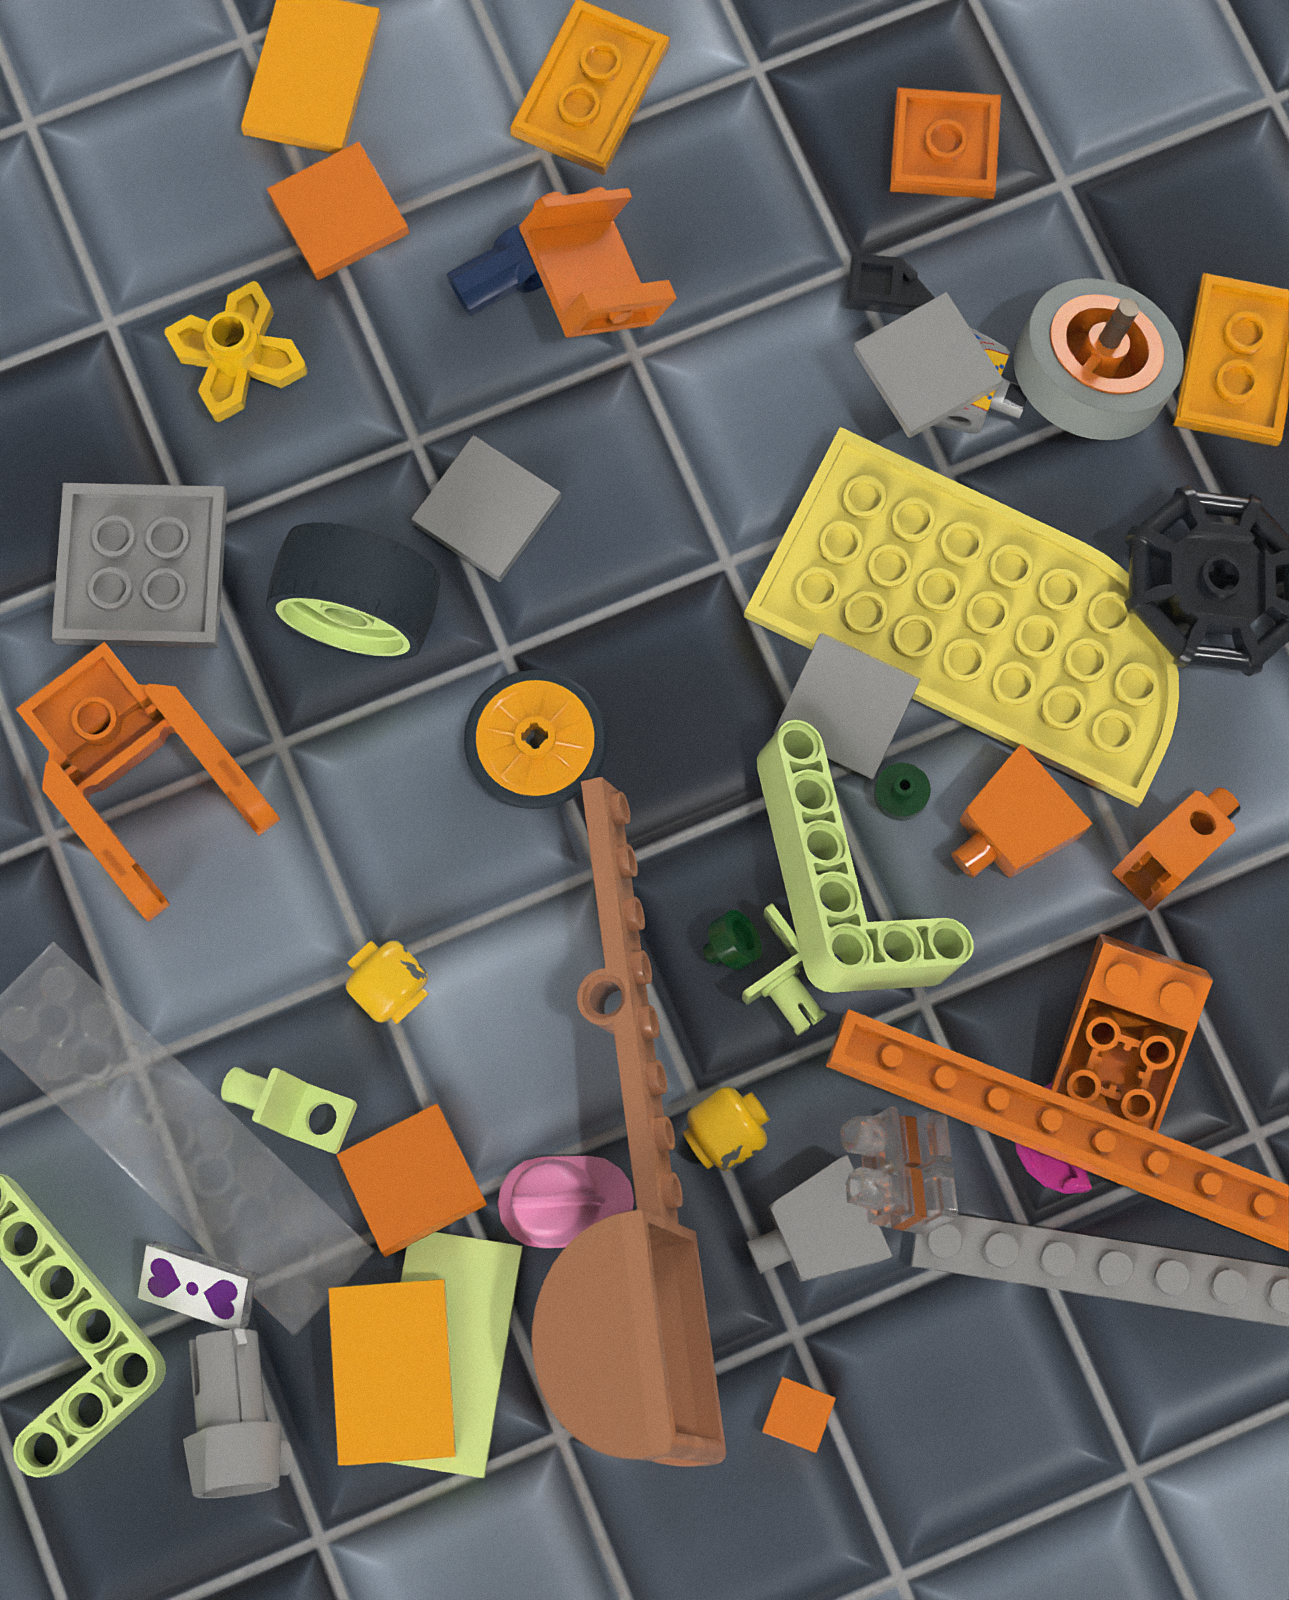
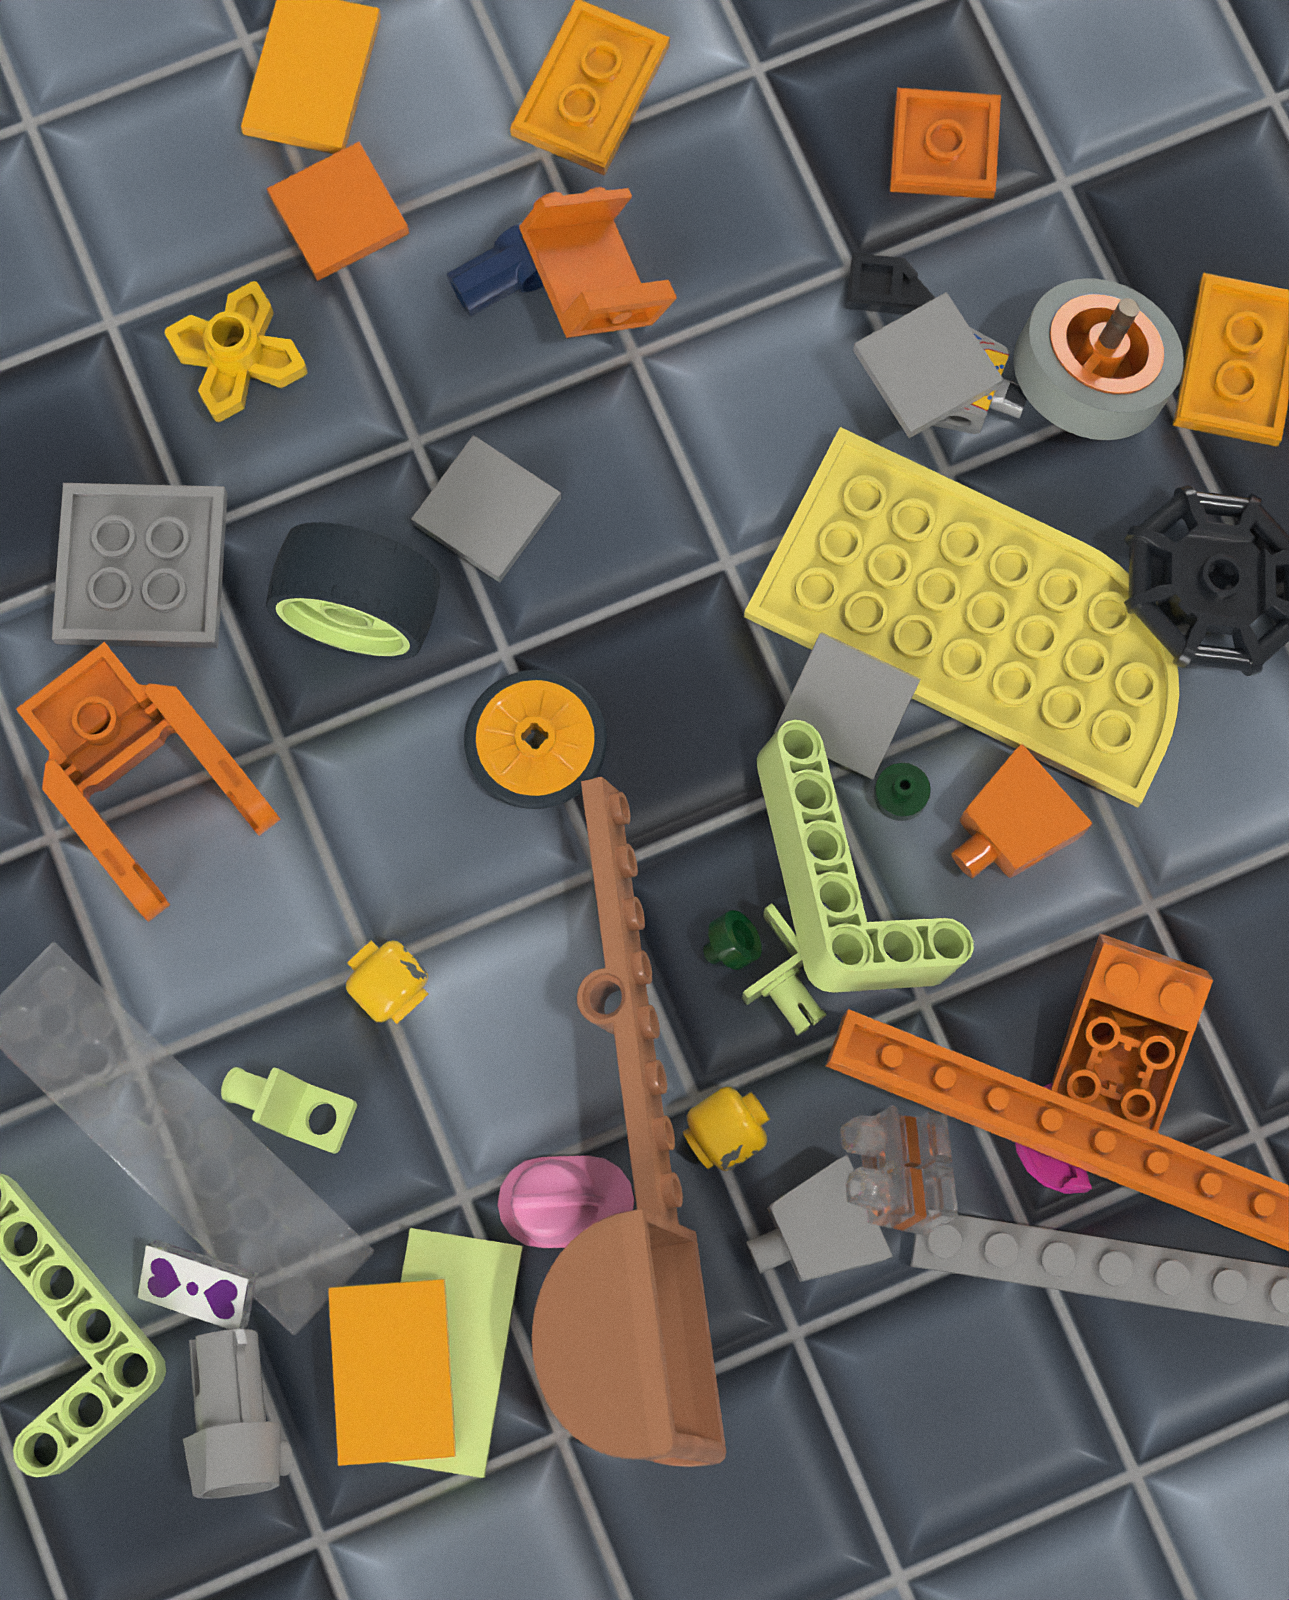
(411, 1180): orange tile -> none
(798, 1414): orange tile -> none
(1178, 845): orange torso -> none

